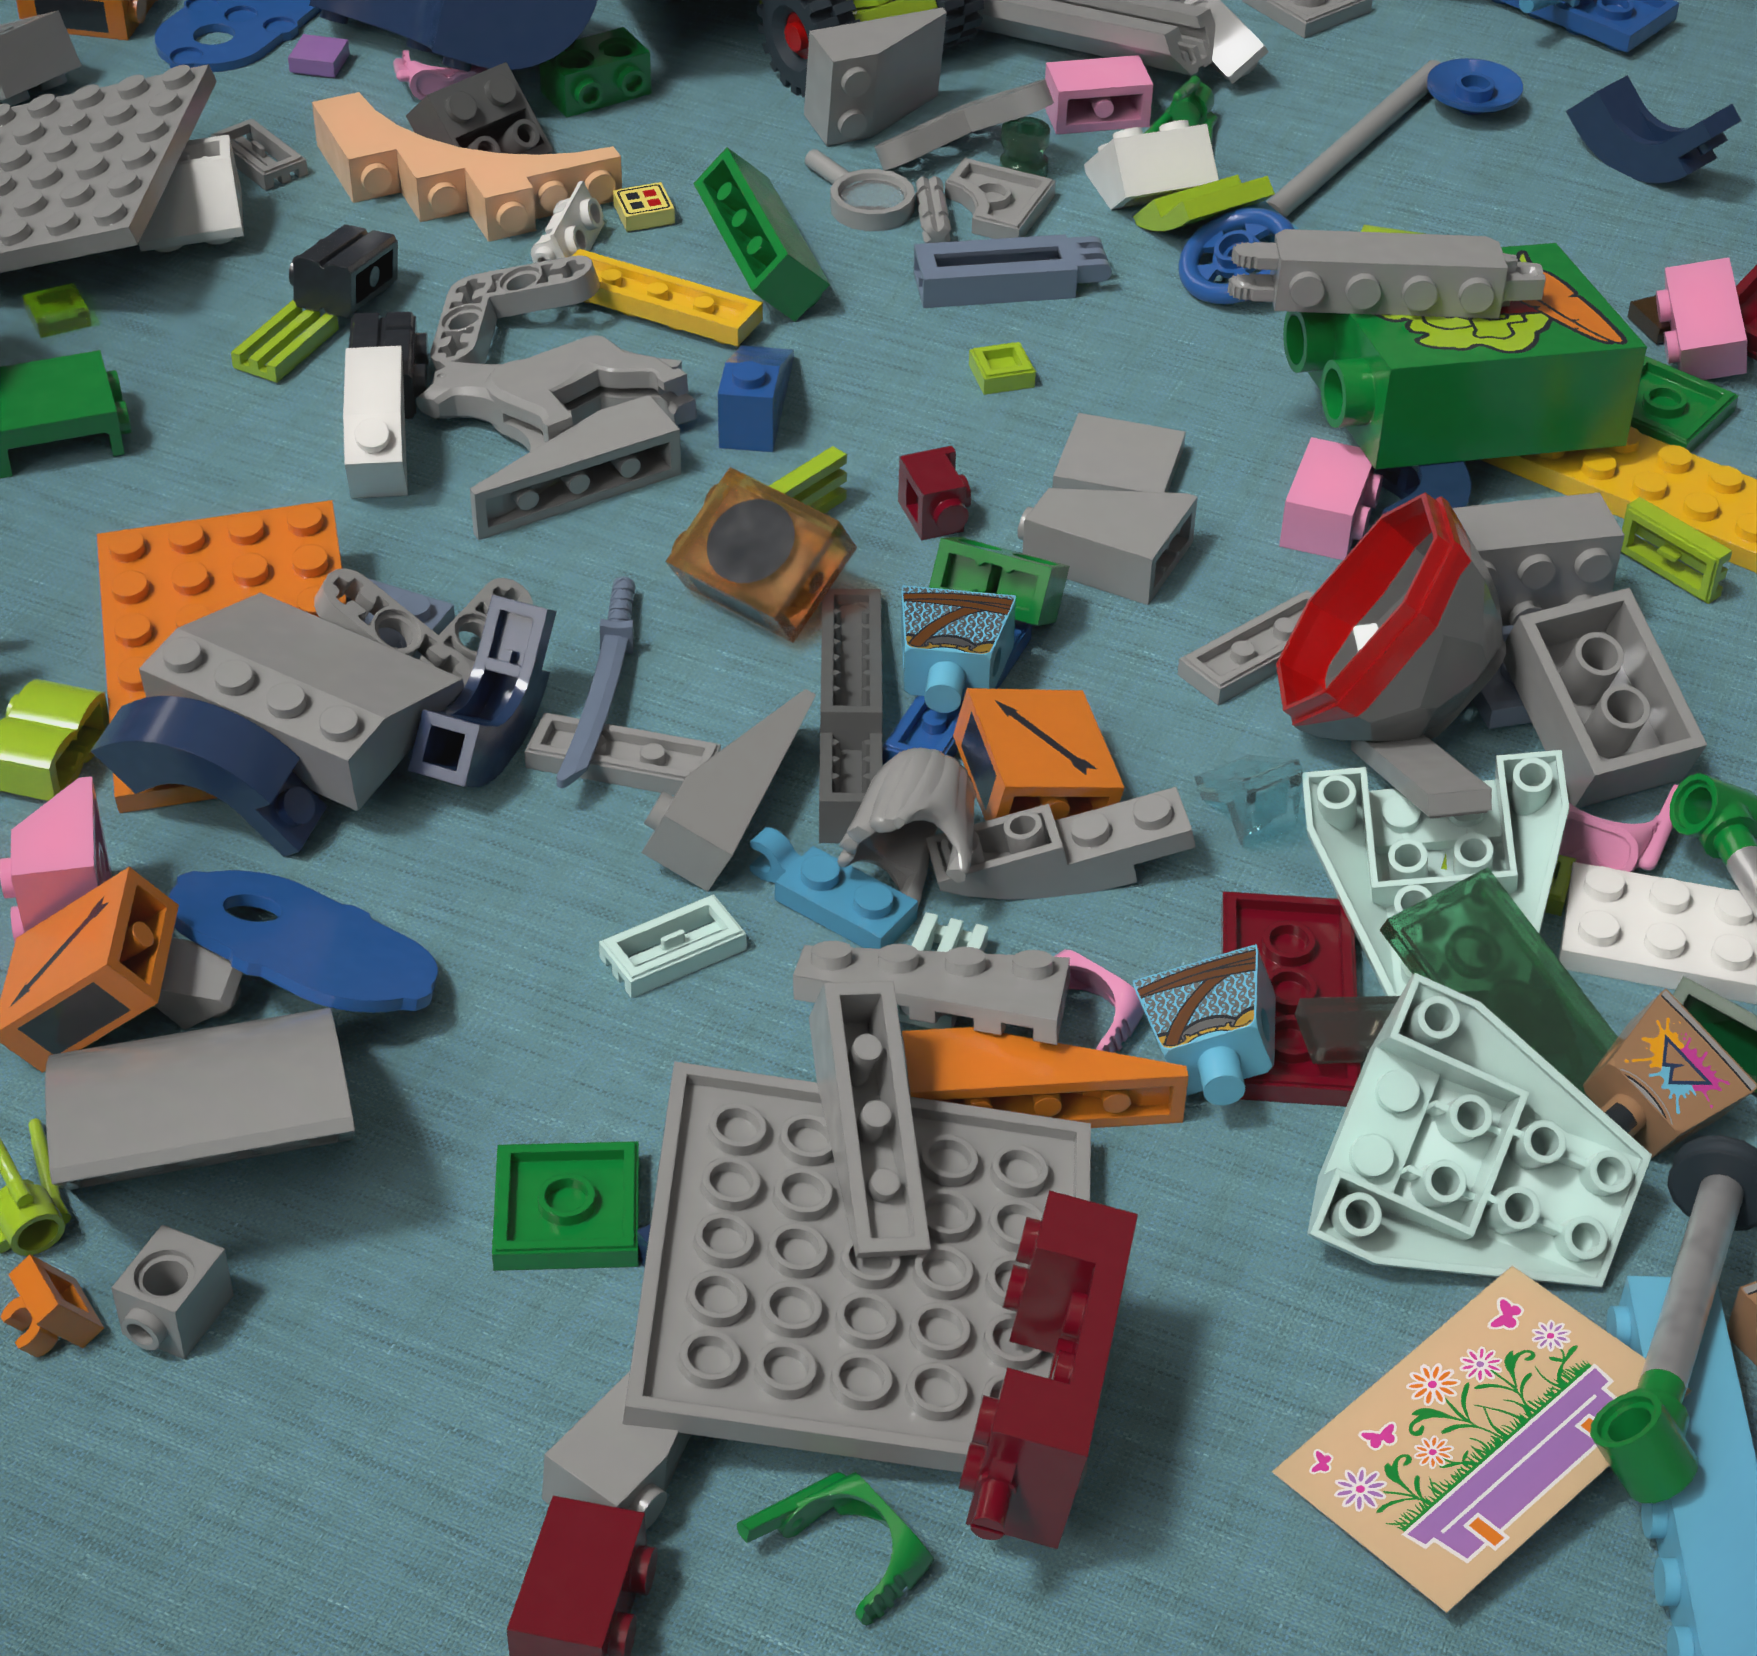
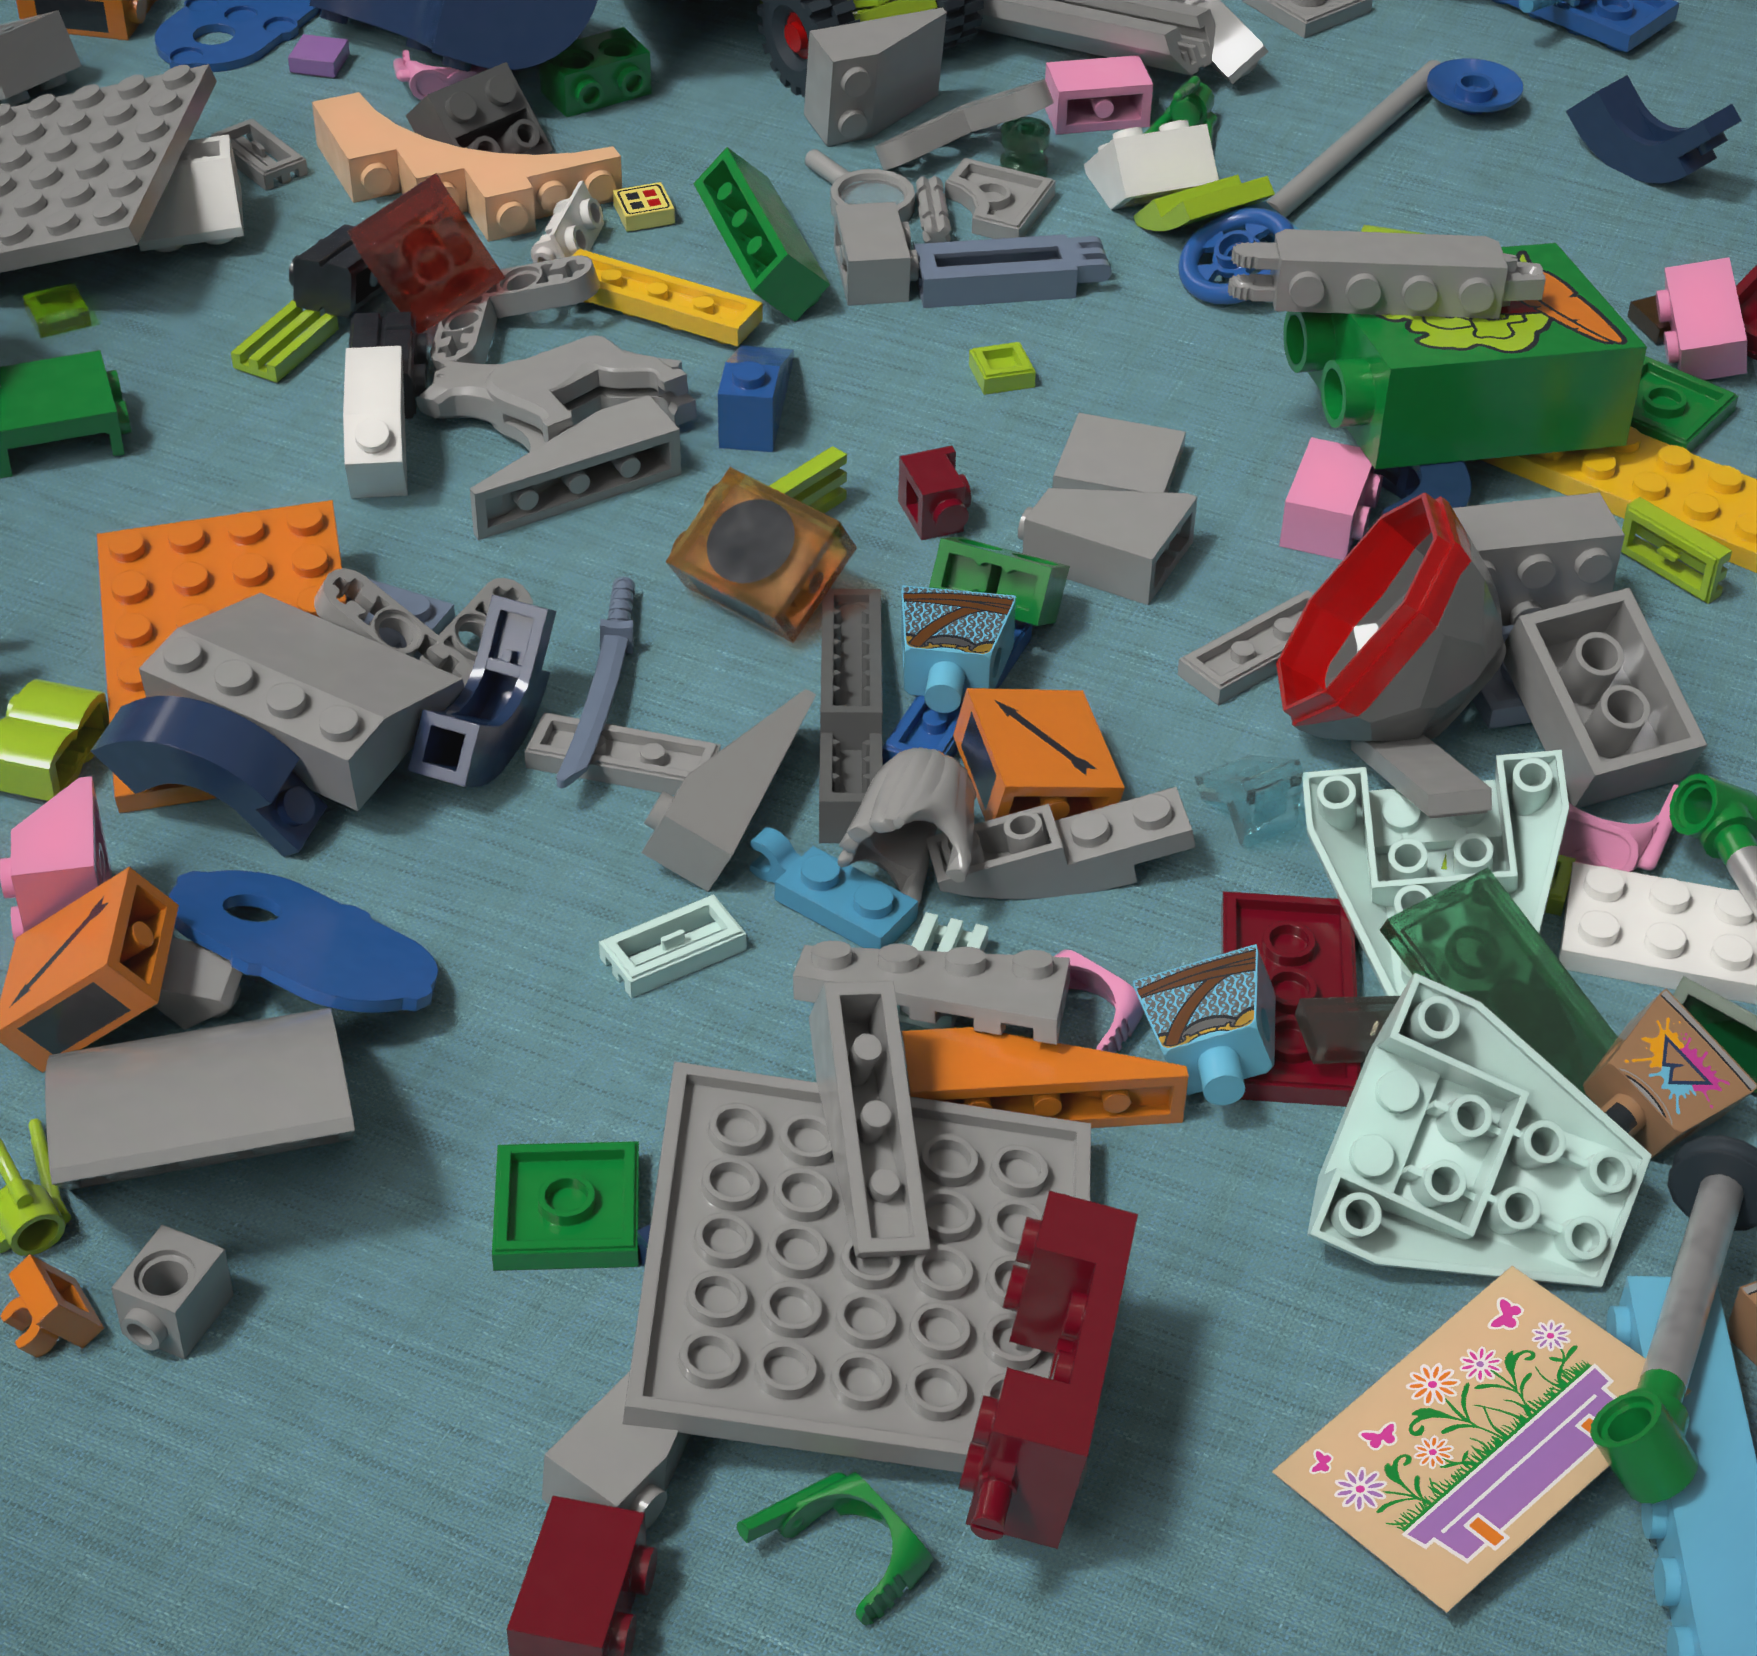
(426, 253): none -> clear red brick
(874, 253): none -> light grey brick

